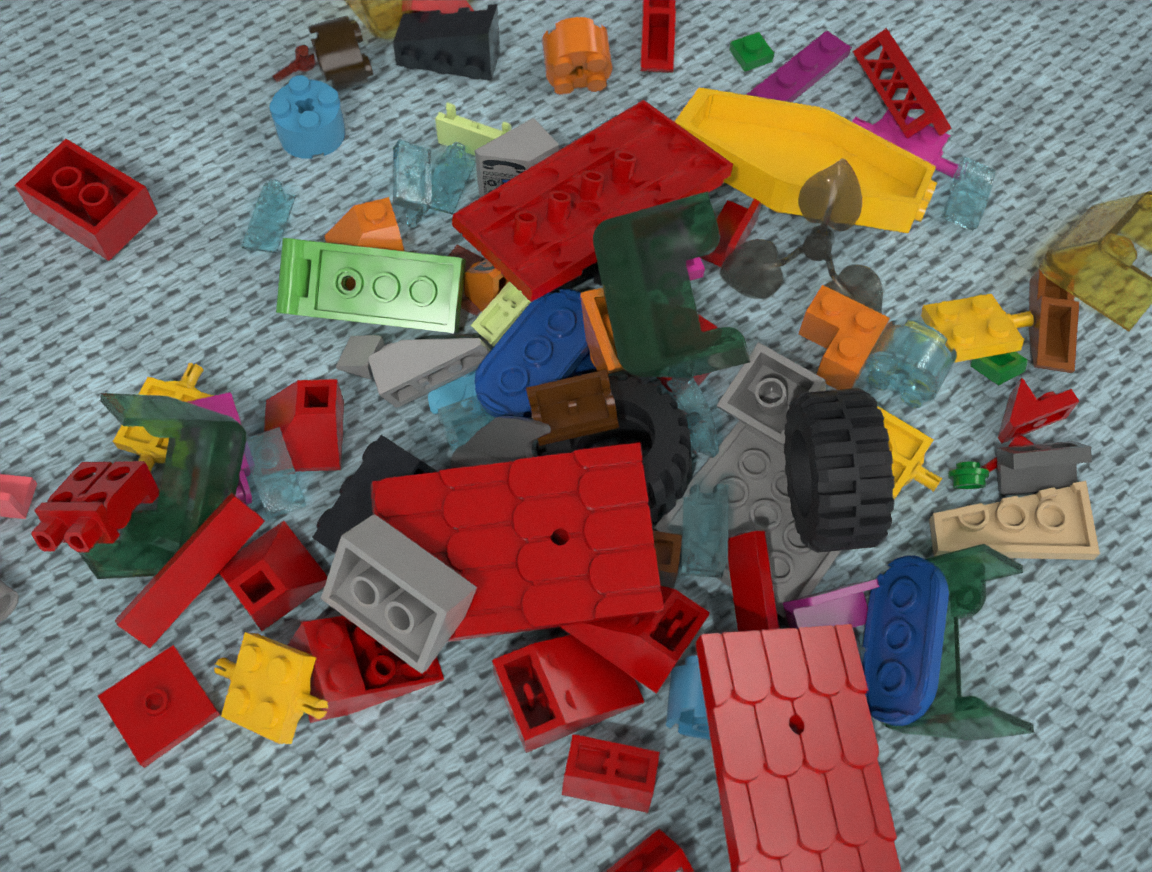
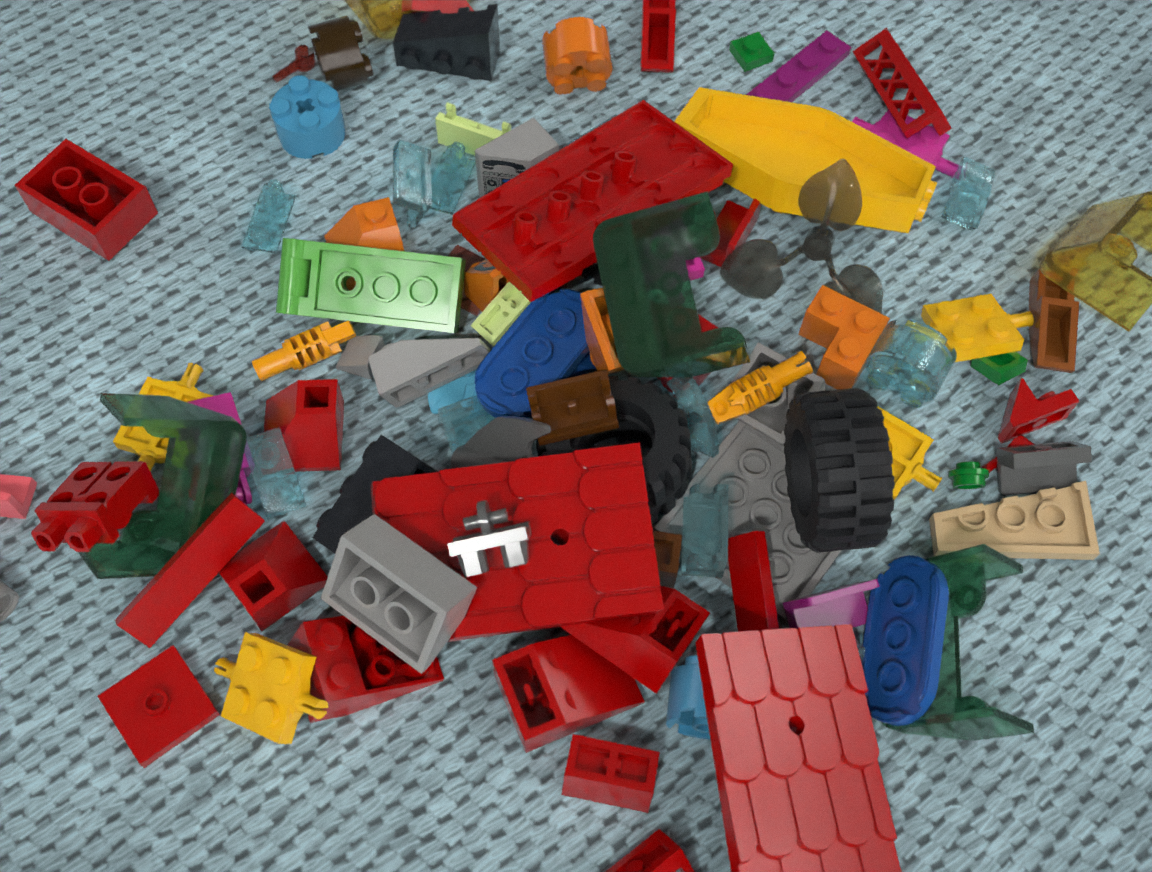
(304, 349): none -> light orange hinge
(471, 547): none -> hips
(757, 388): none -> light orange hinge

